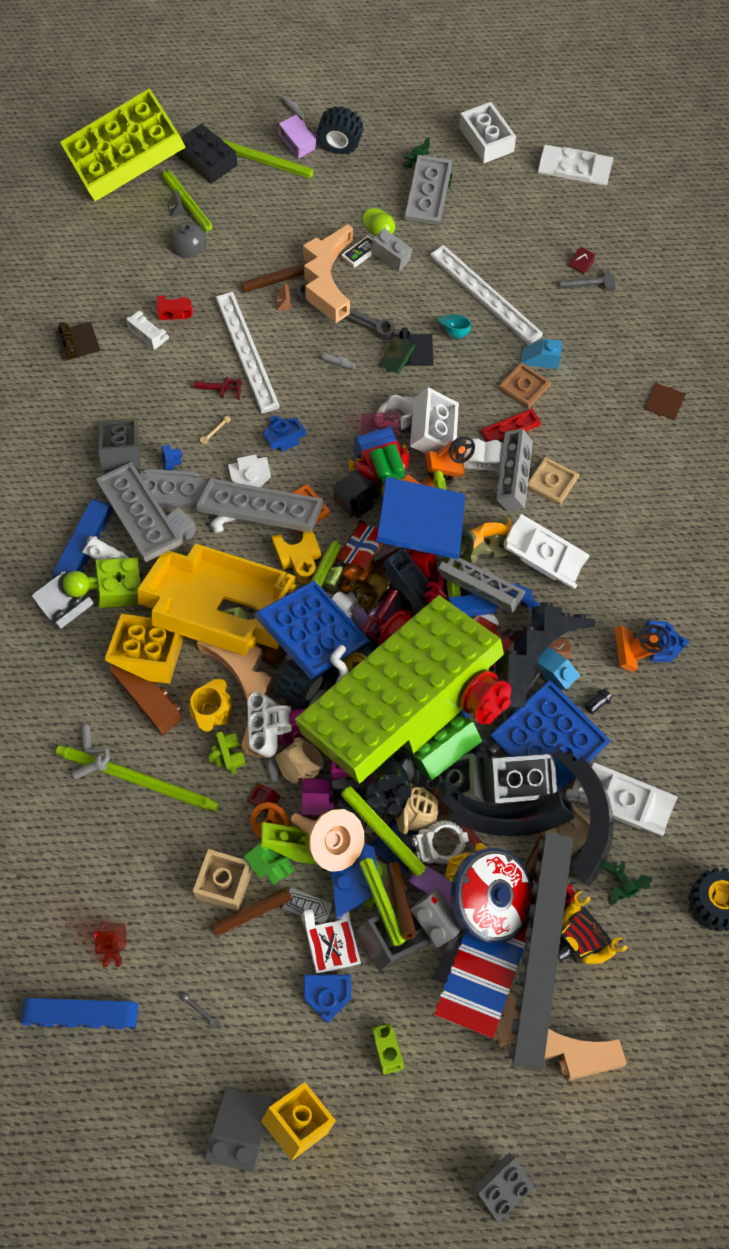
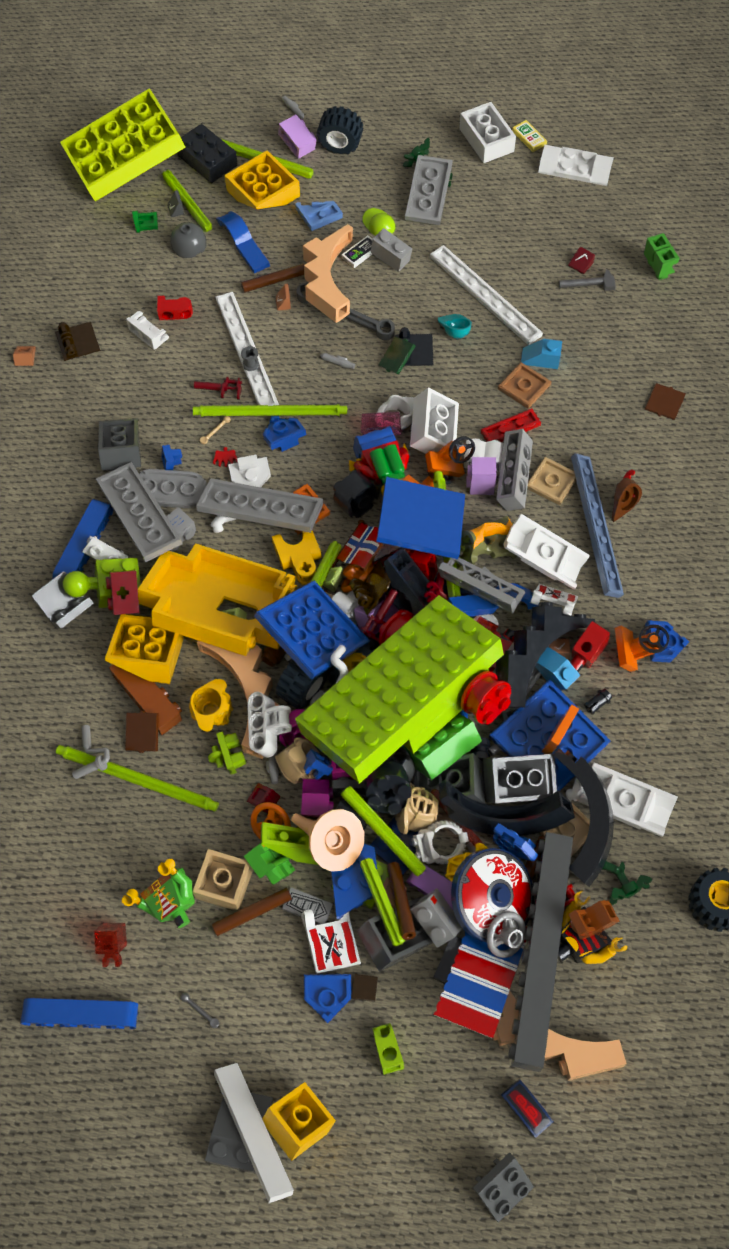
(24, 355): none -> nougat slope
(130, 602): none -> dark red brick
(142, 731): none -> reddish brown piece
(145, 221): none -> green tile
(167, 896): none -> torso
(225, 456): none -> red piece
(243, 241): none -> blue piece
(250, 358): none -> dark grey bush
(253, 1133): none -> white tile
(262, 183): none -> yellow slope
(265, 410): none -> lime piece
(317, 762): none -> blue tile
(319, 213): none -> medium blue wing
(364, 987): none -> dark brown tile
(481, 476): none -> lavender brick
(509, 935): none -> light grey piece
(513, 843): none -> blue plate
(527, 1108): none -> slope
(529, 136): none -> tile
(555, 596): none -> white flag
(560, 730): none -> orange tile
(593, 641): none -> red torso
(593, 919): none -> dark orange brick
(597, 526): none -> sand blue tile
(626, 496): none -> reddish brown piece
(660, 255): none -> bright green hips

